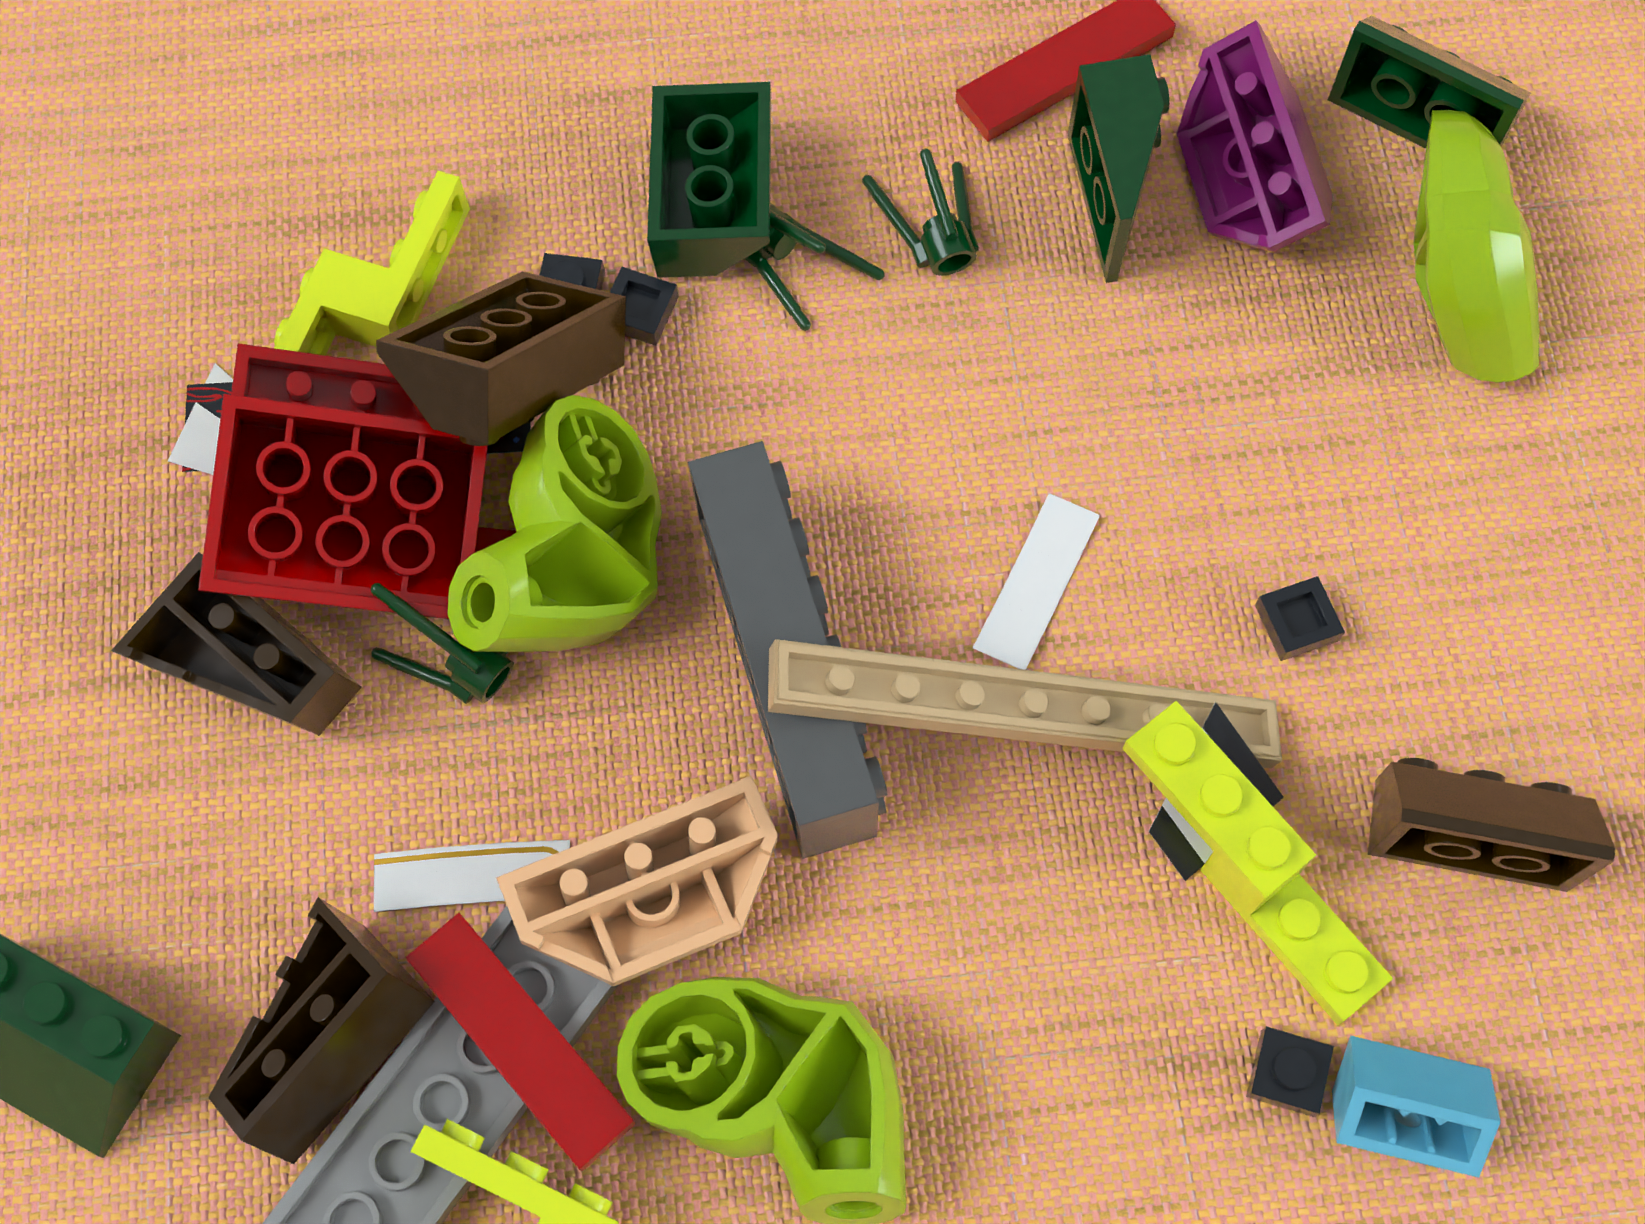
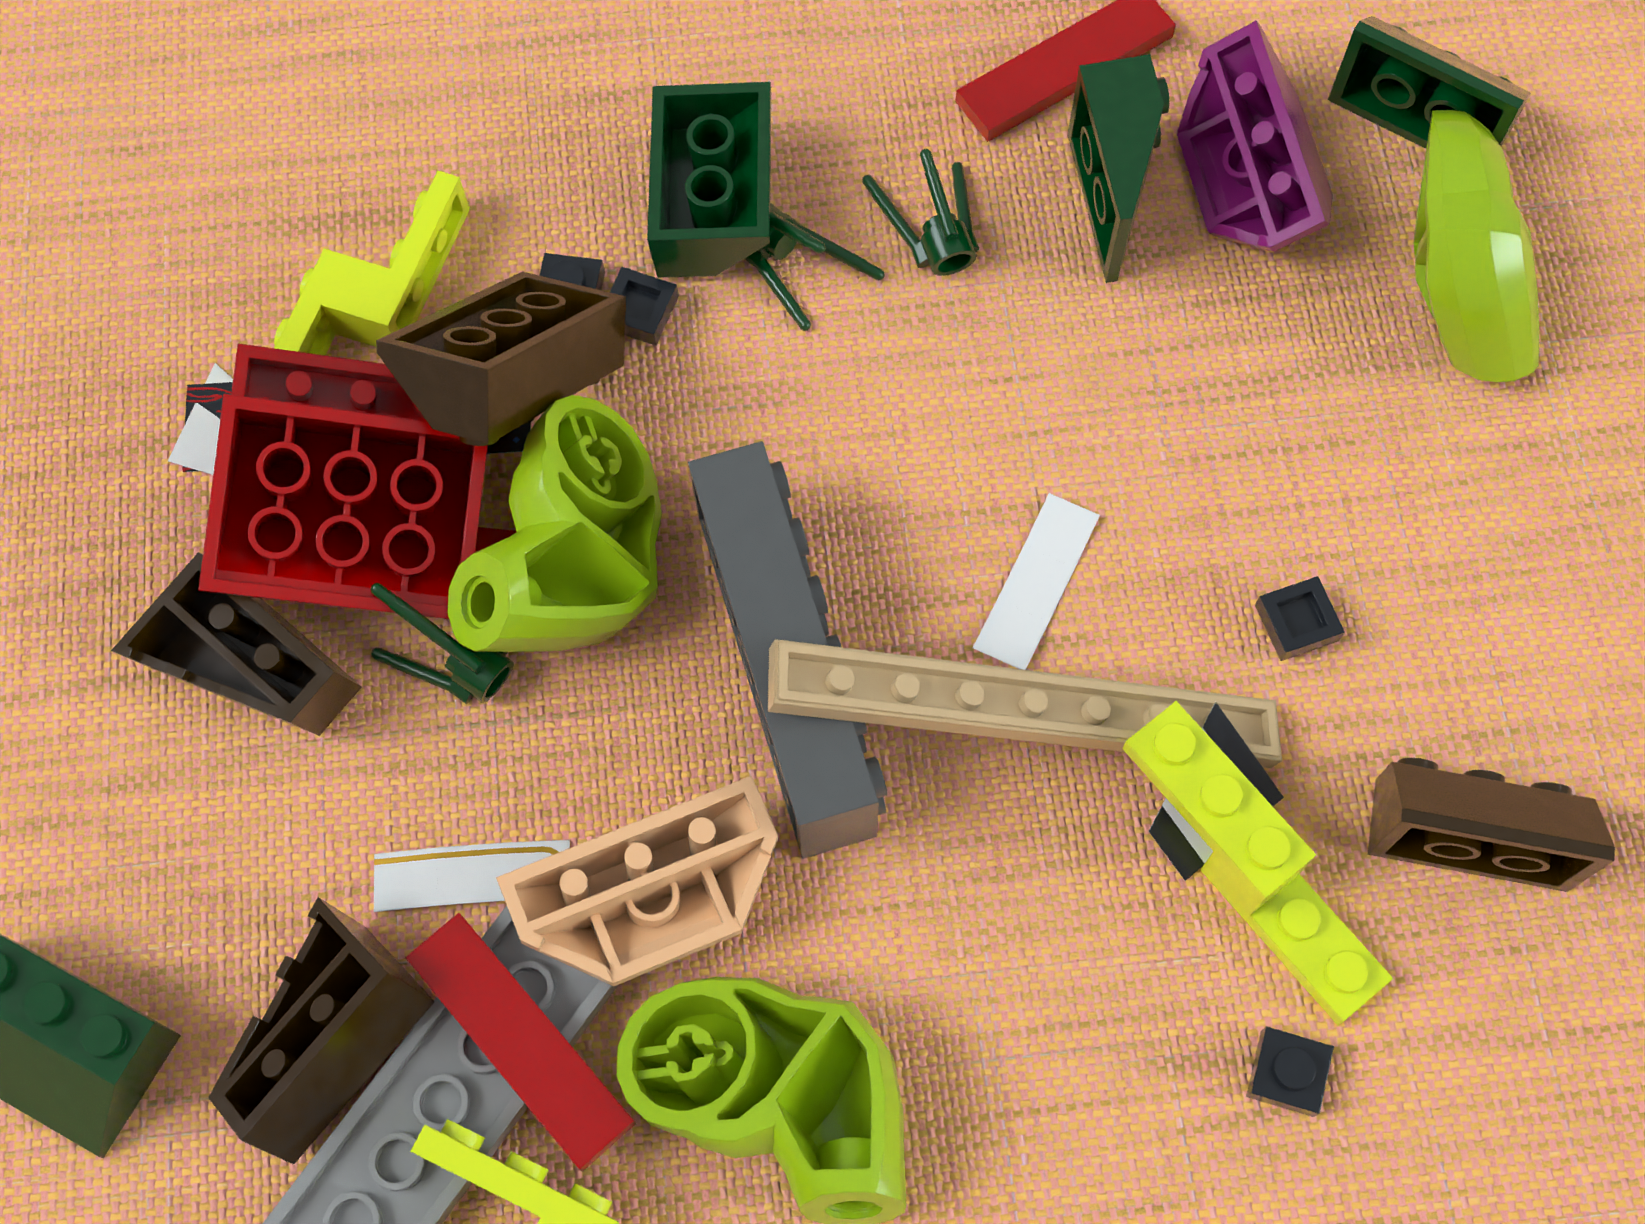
(1415, 1106): medium azure brick -> none

